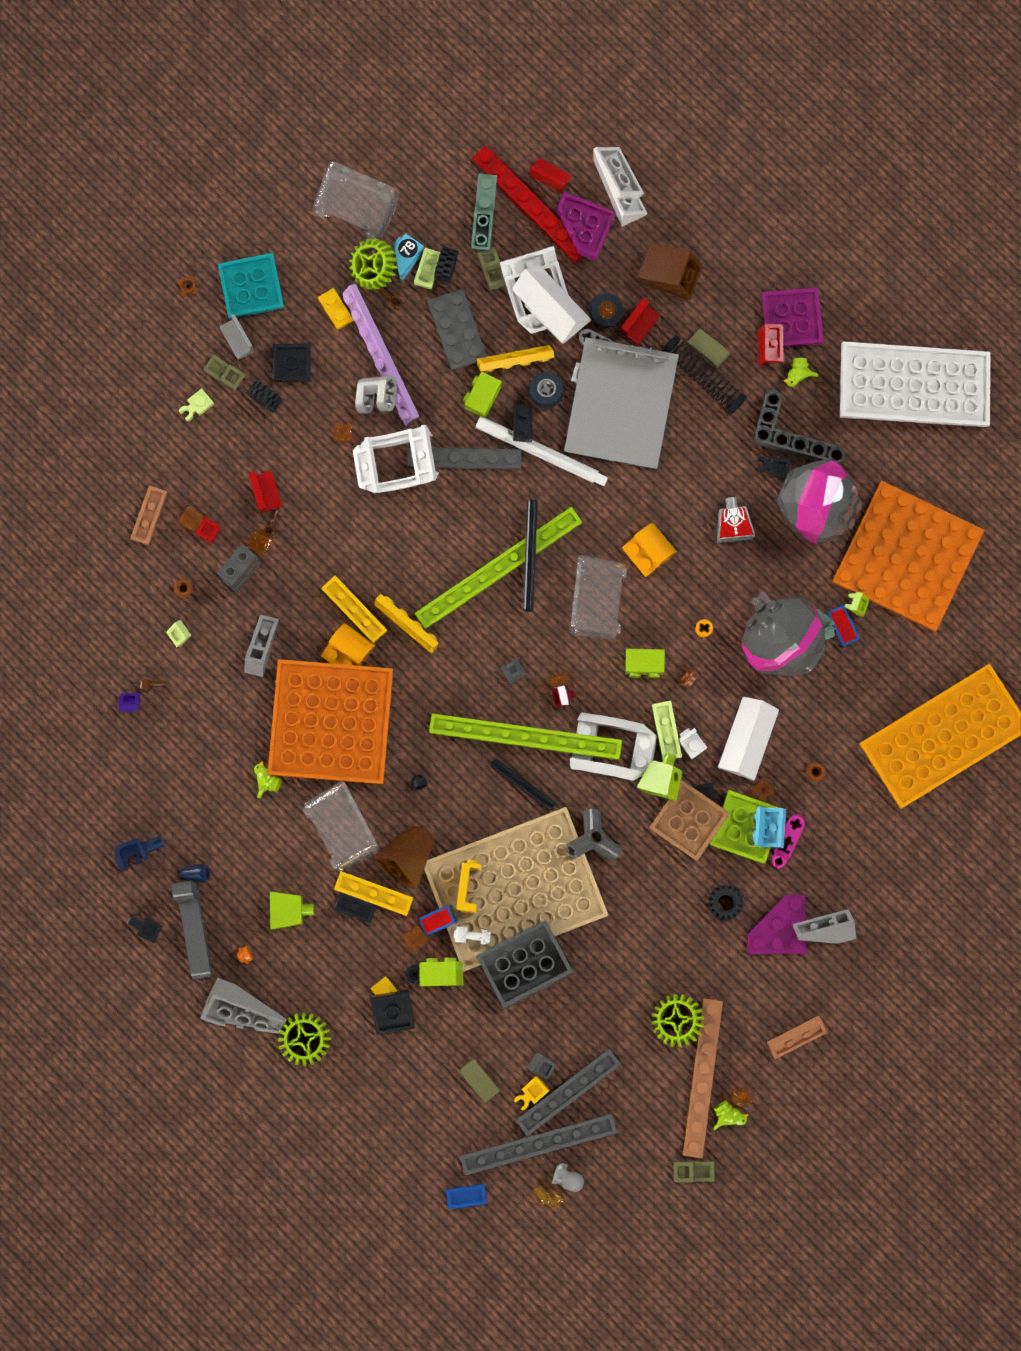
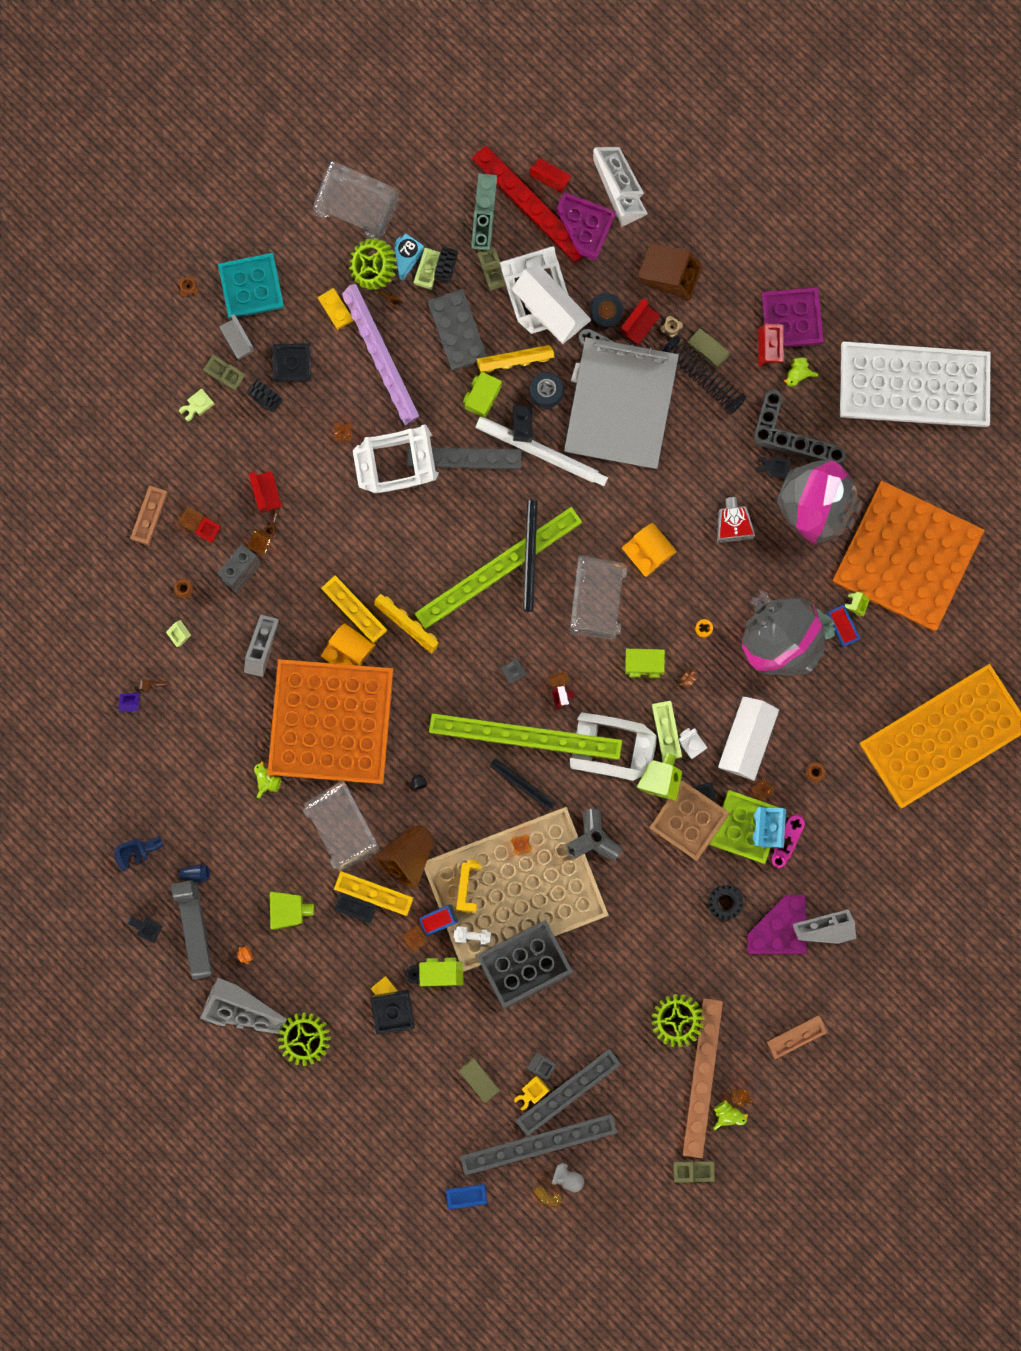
(379, 386): light grey connector -> none
(522, 839): none -> clear orange plate
(670, 321): none -> tan plate

